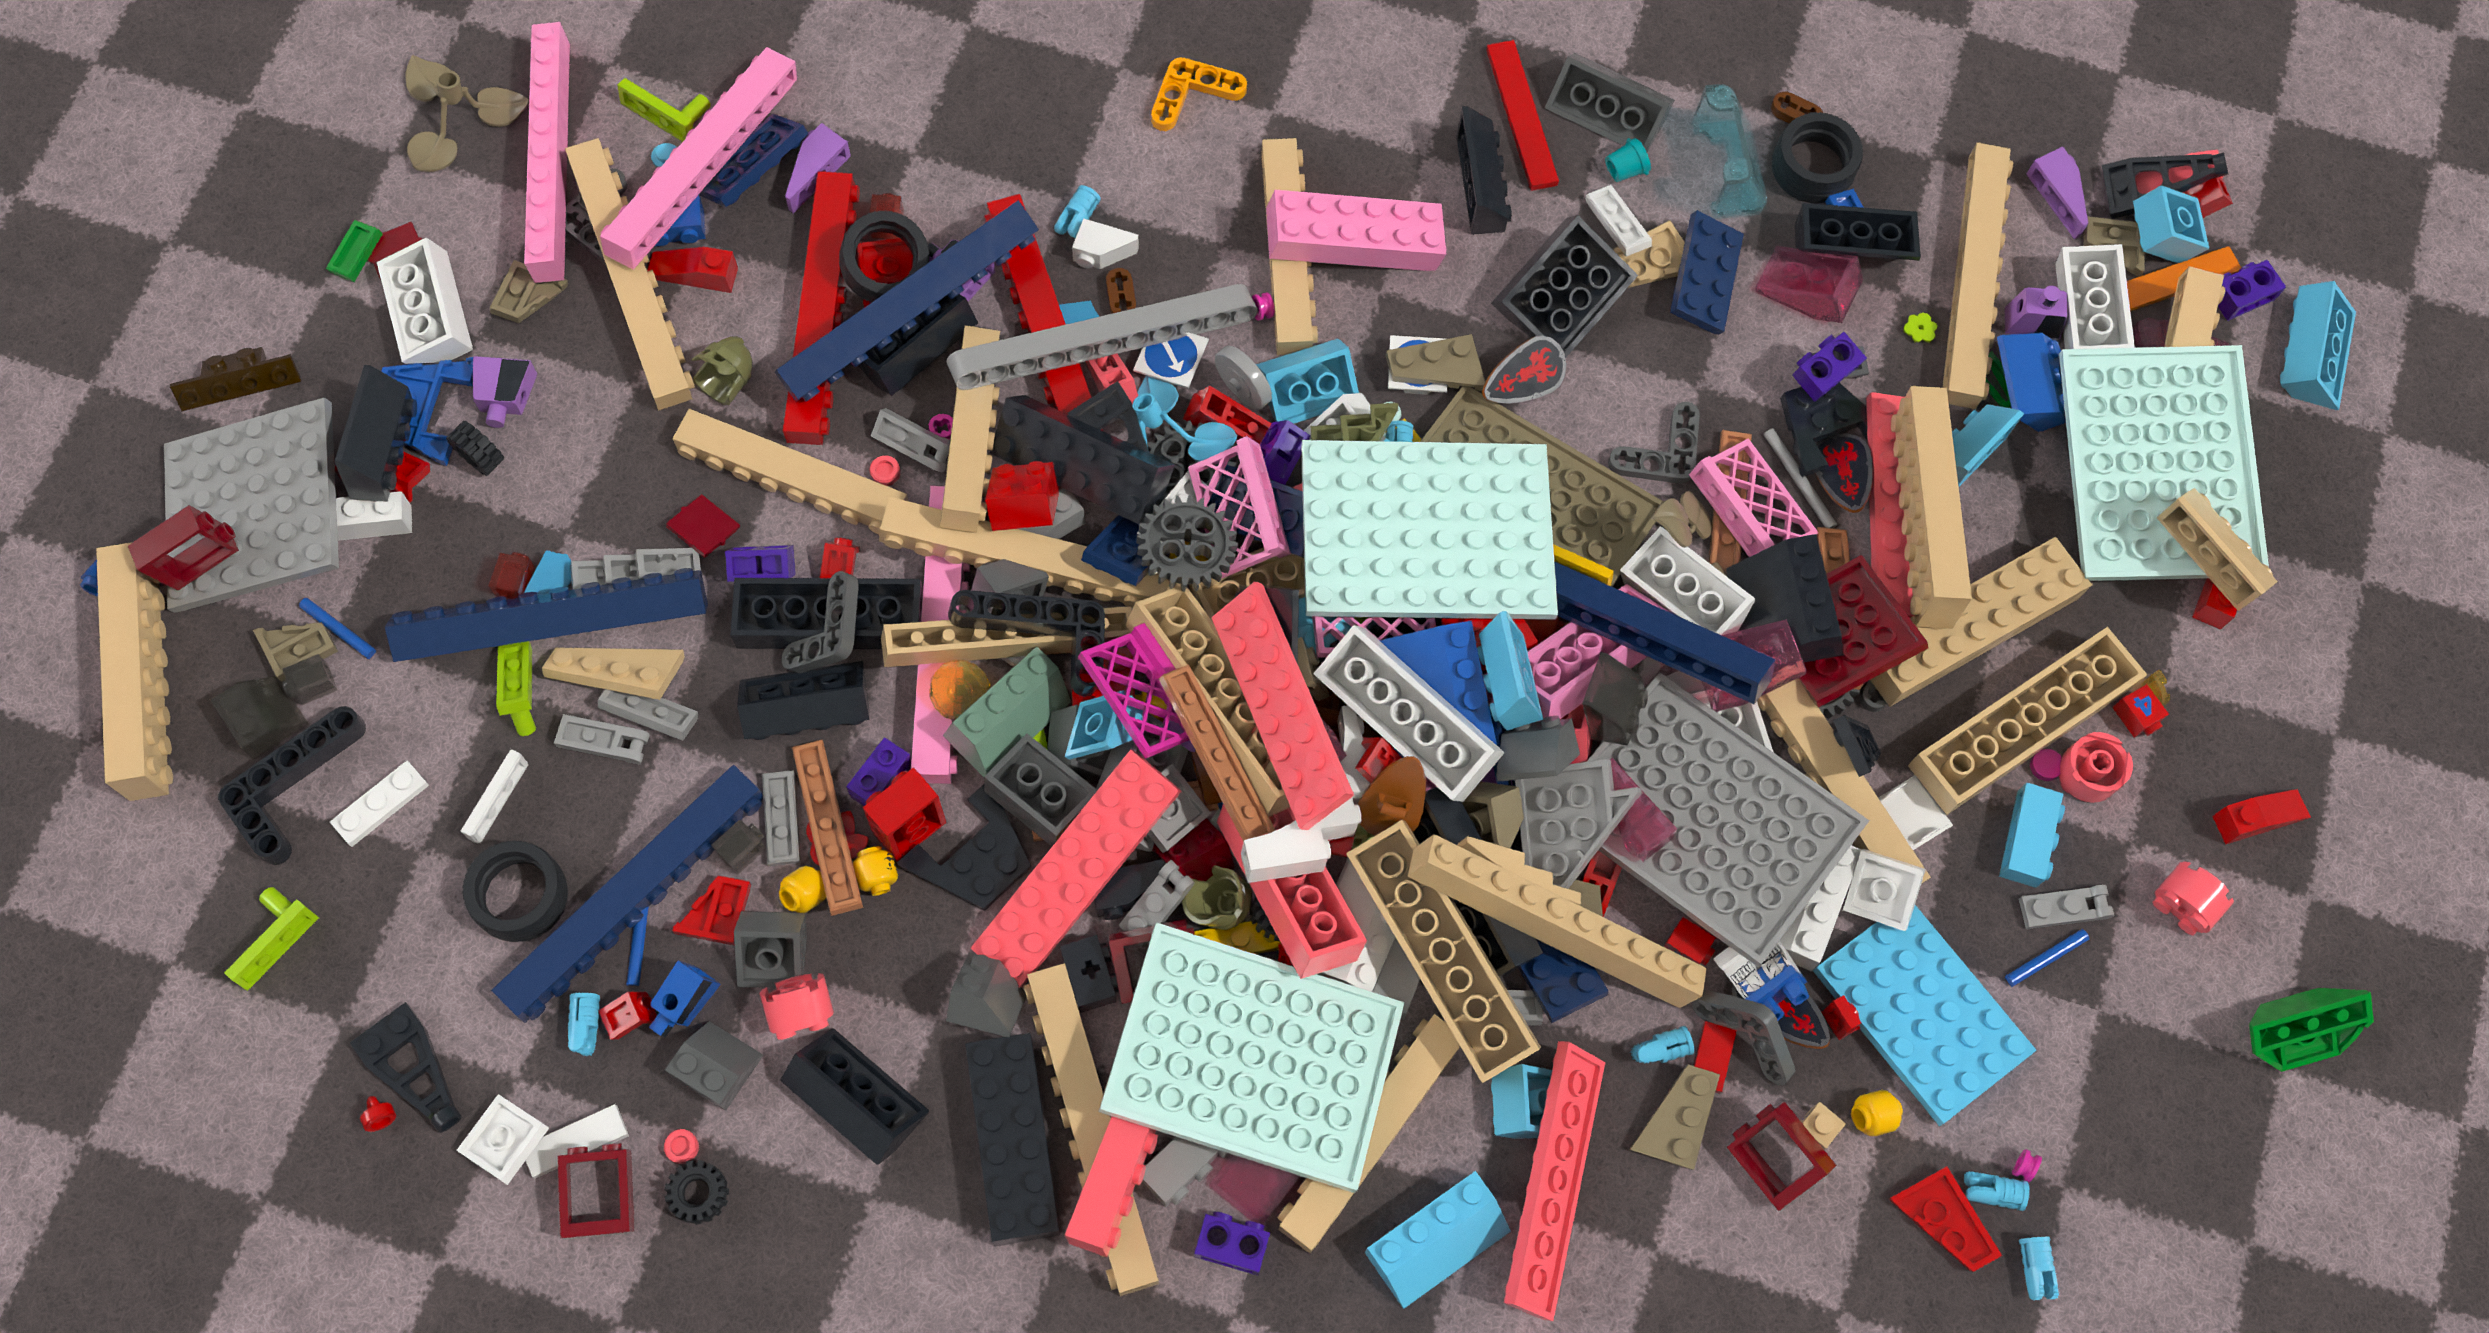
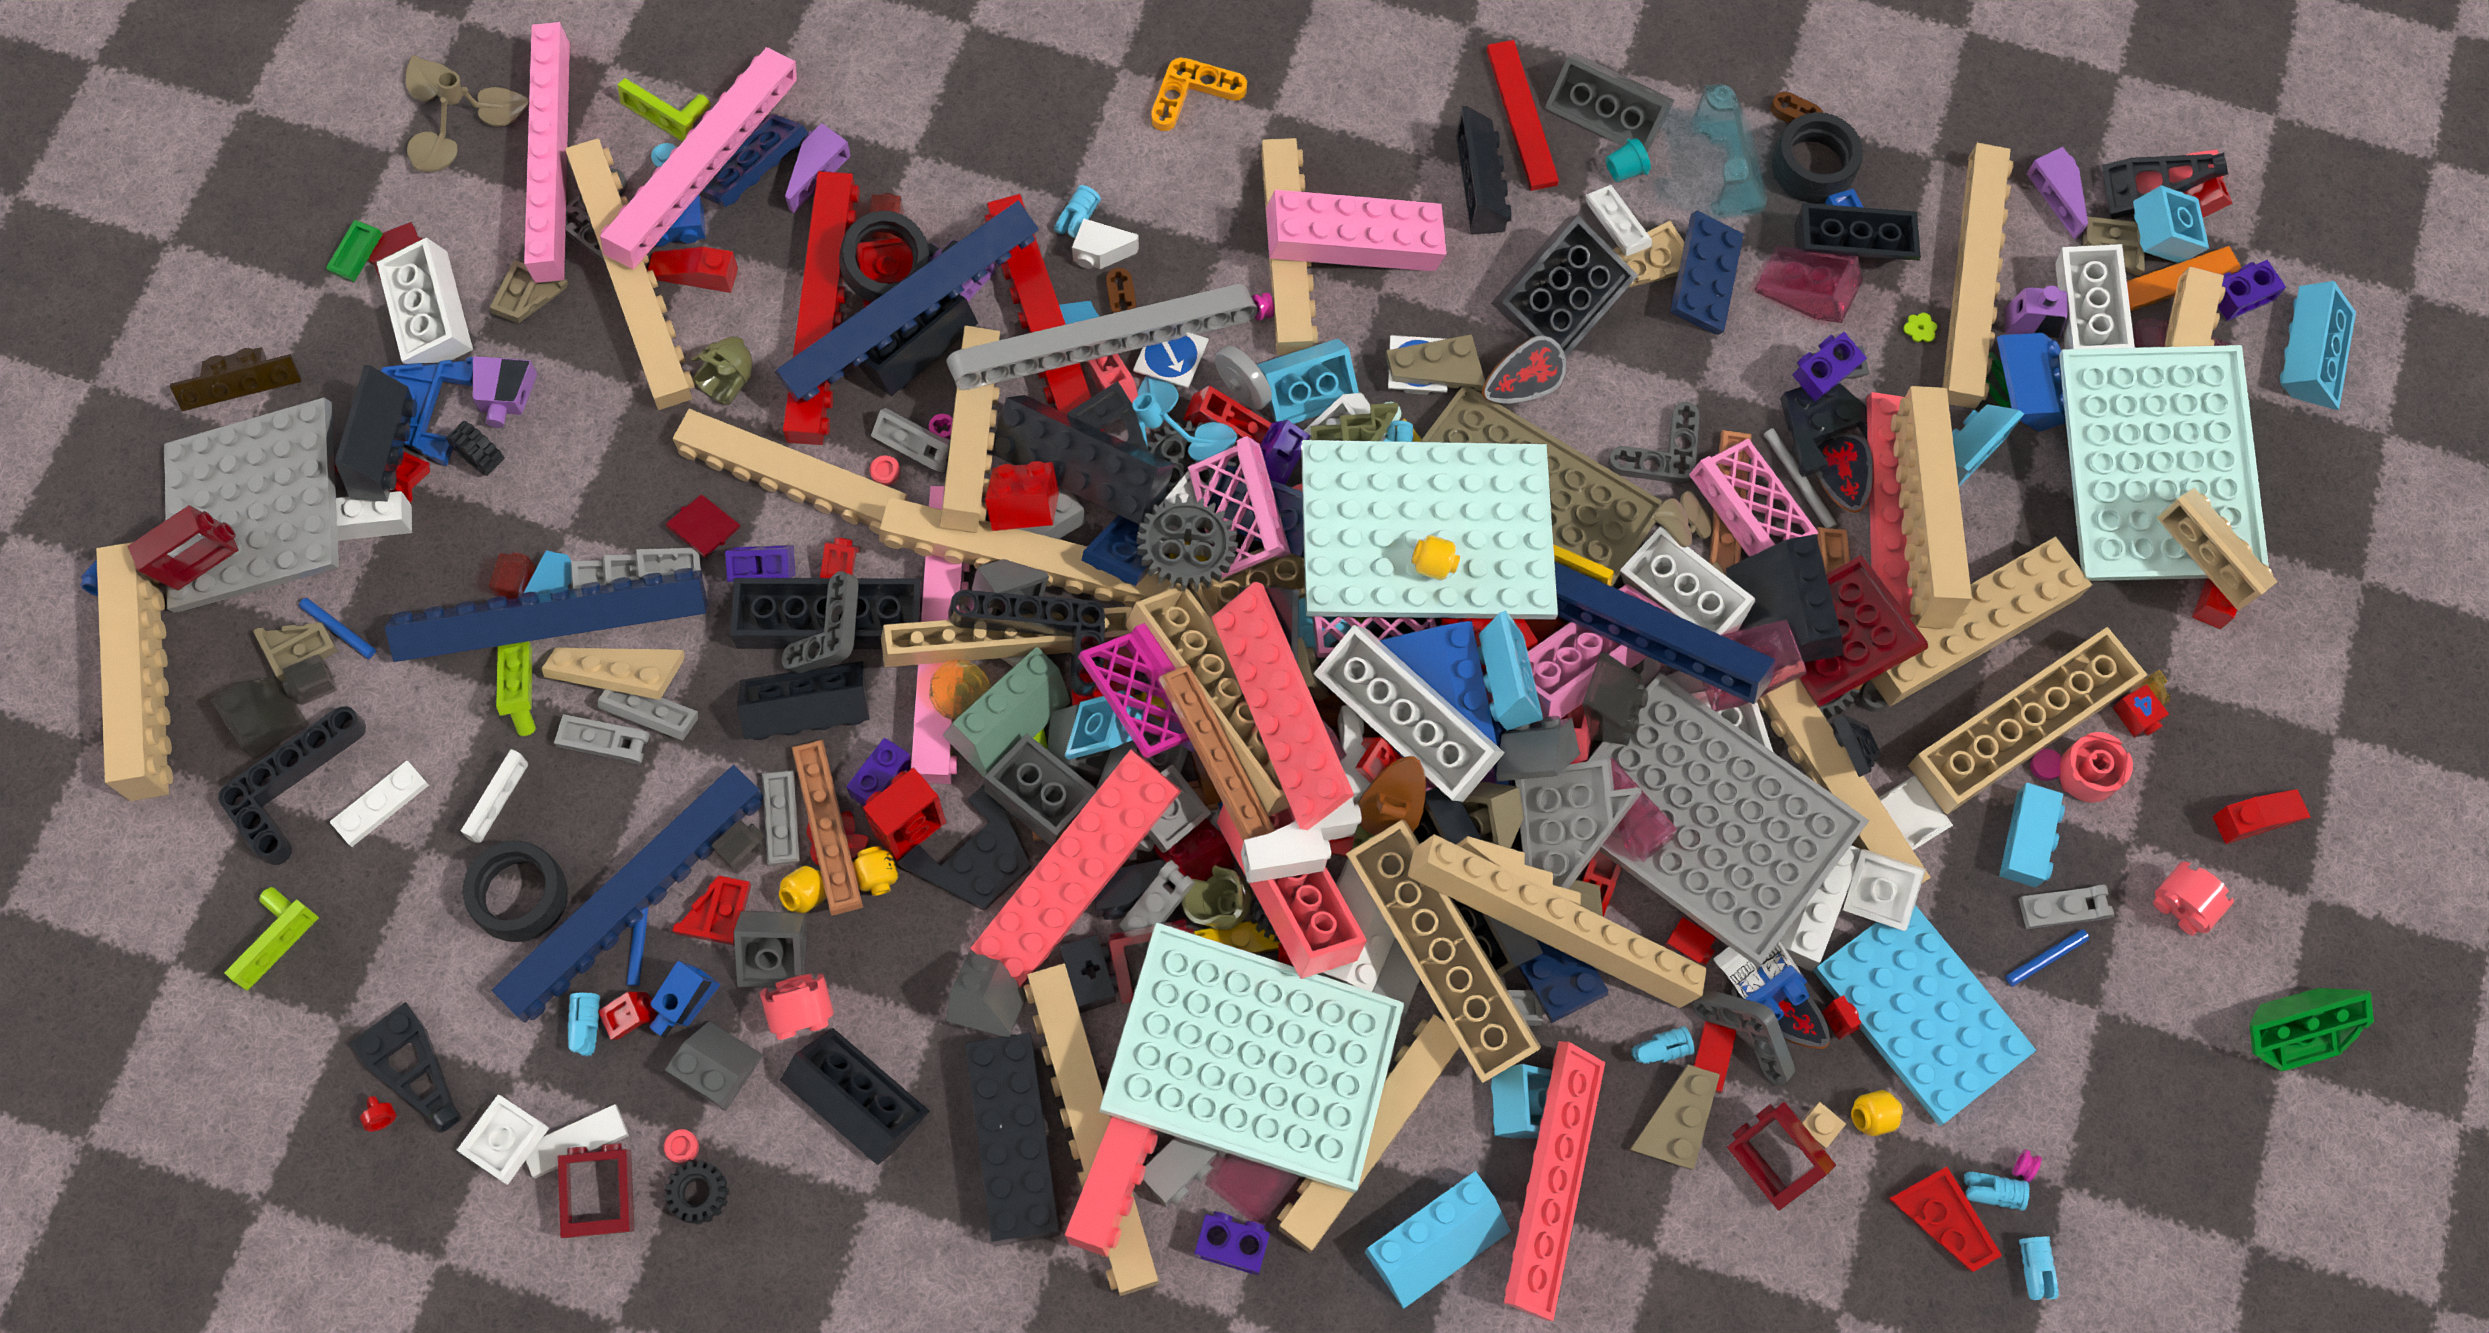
(1435, 557): none -> yellow head

